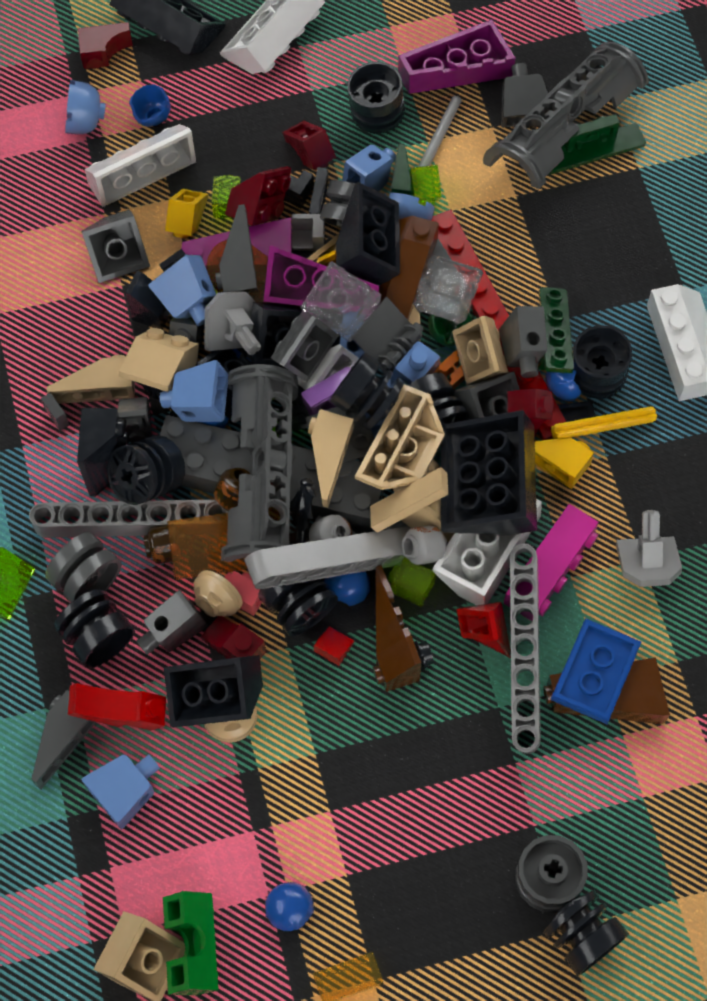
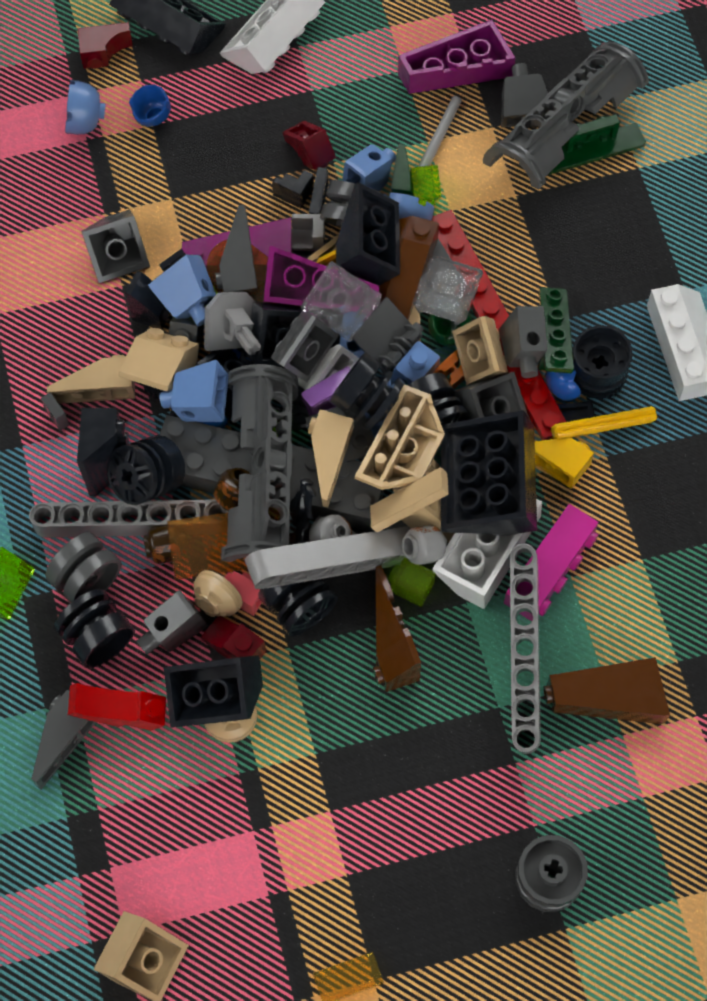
(122, 787): medium blue torso -> none
(137, 417): dark grey slope -> none
(141, 164): white slope -> none
(185, 212): yellow slope -> none
(193, 919): green arch -> none
(220, 194): clear neon green brick -> none
(261, 195): dark red slope -> none
(289, 906): blue hair -> none
(333, 645): red slope -> none
(350, 587): blue hair -> none
(376, 97): black wheel -> none
(424, 653): black plate -> none
(485, 625): red slope -> none
(535, 403): dark red arch -> none
(585, 932): black wheel -> none
(596, 671): blue tile -> none
(650, 558): light grey piece -> none

